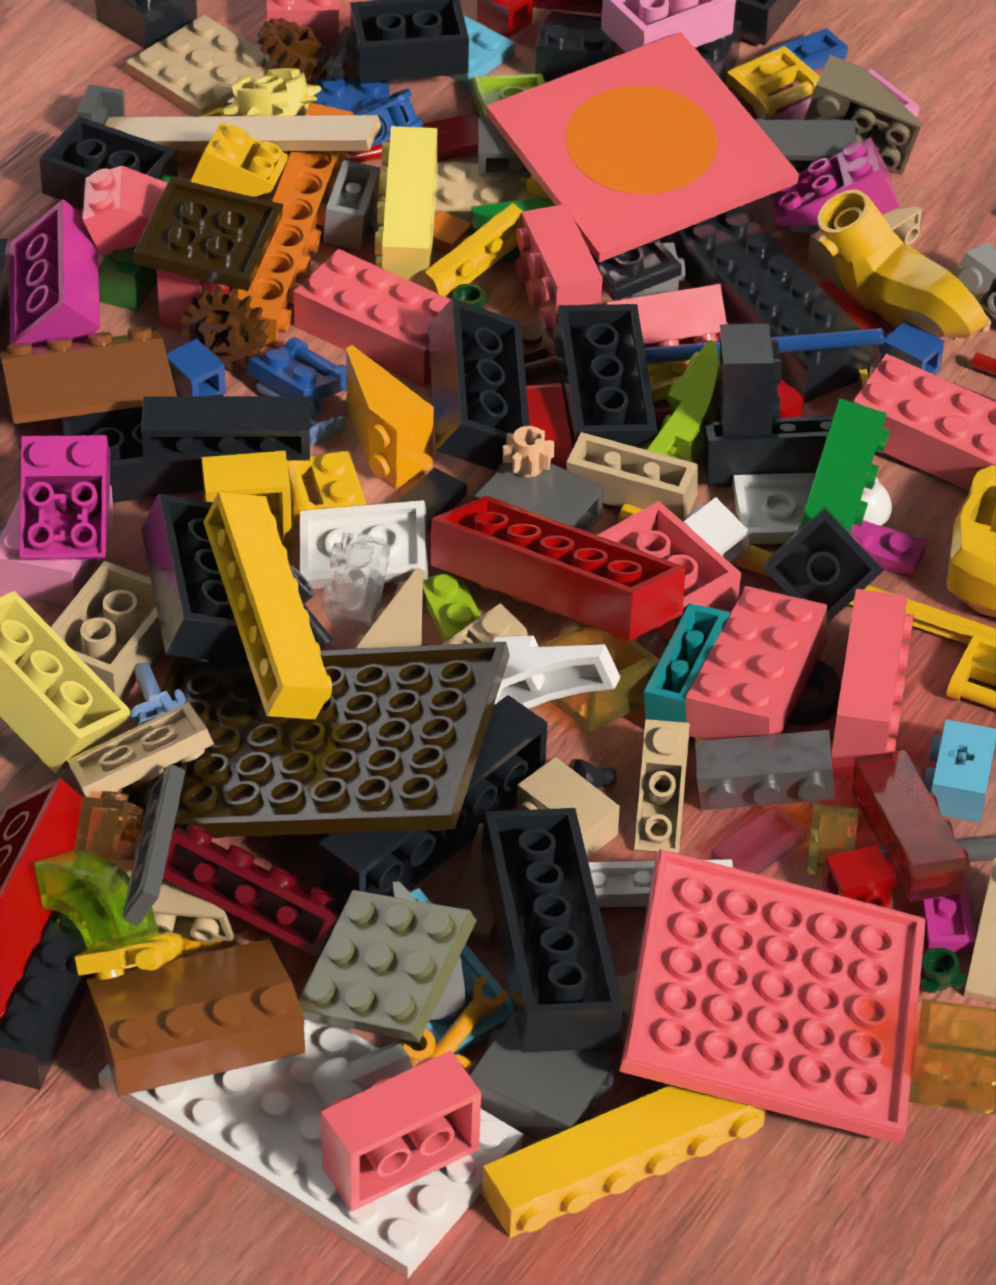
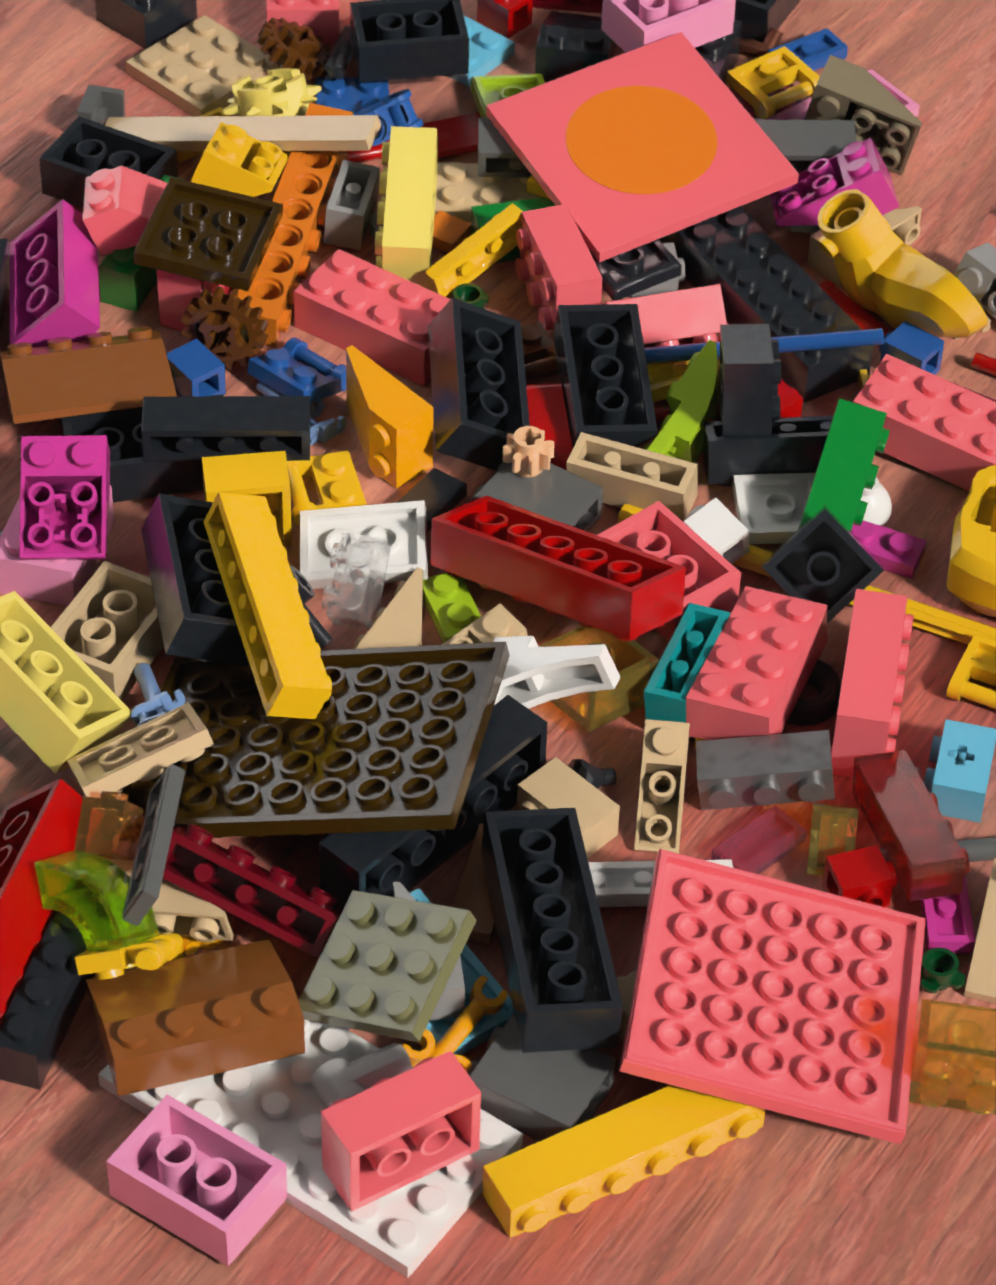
(197, 1179): none -> bright pink brick
(759, 49): none -> copper bar

